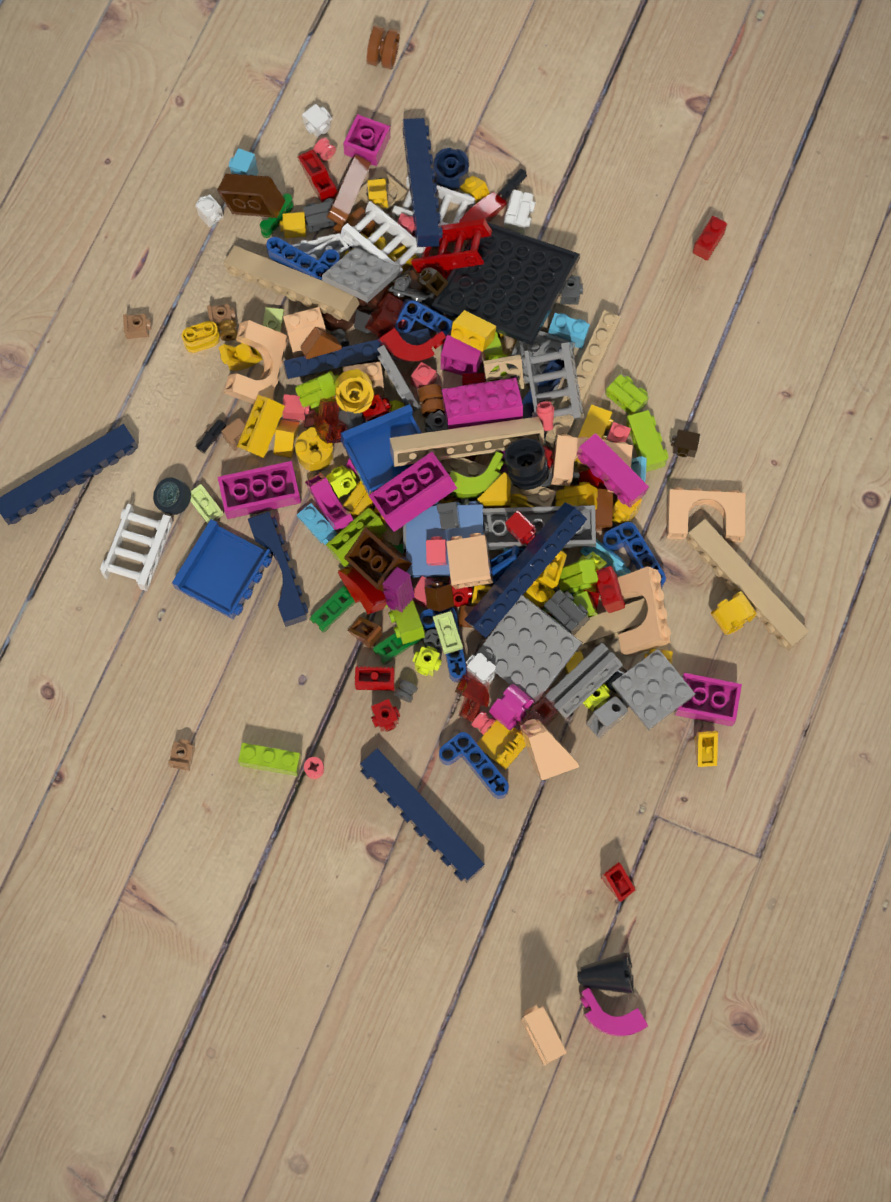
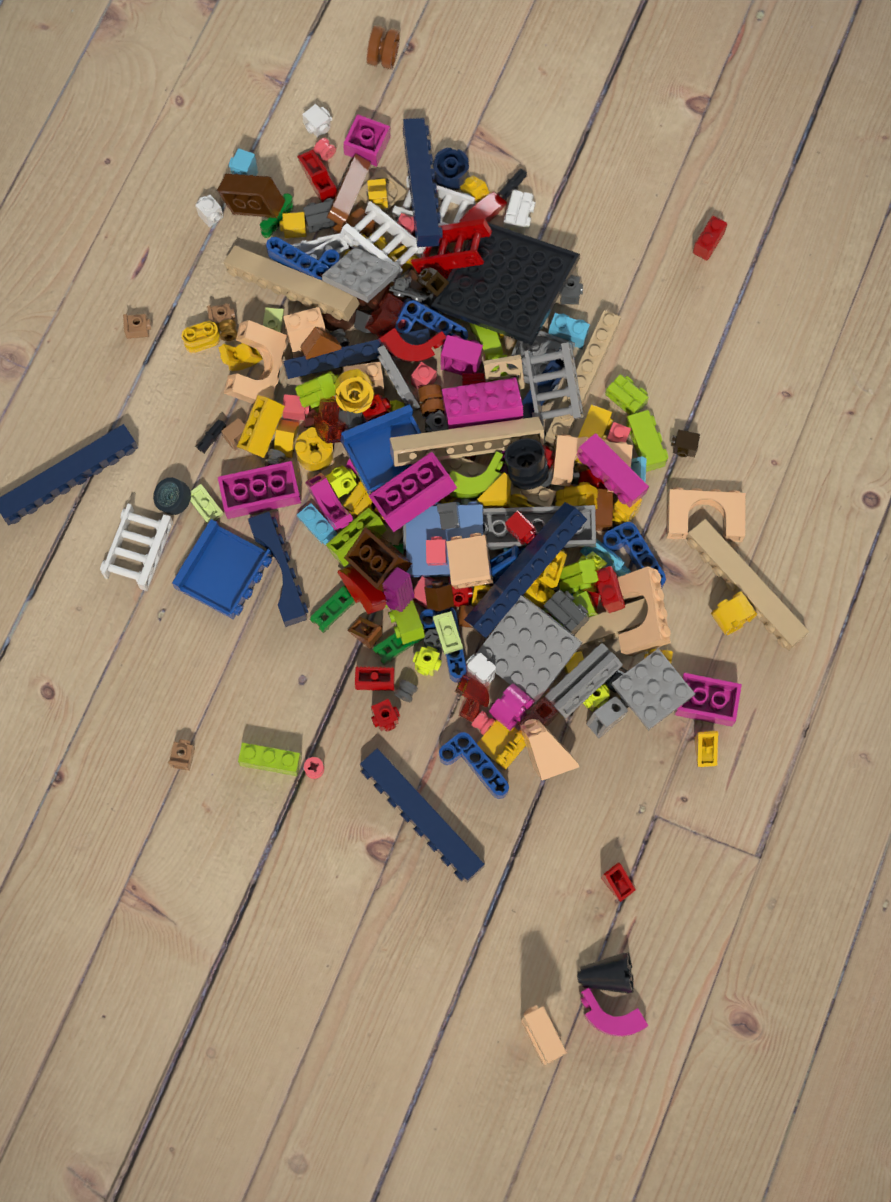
(274, 457): none -> dark grey wheel
(473, 331): yellow brick -> none
(545, 412): coral cone -> none

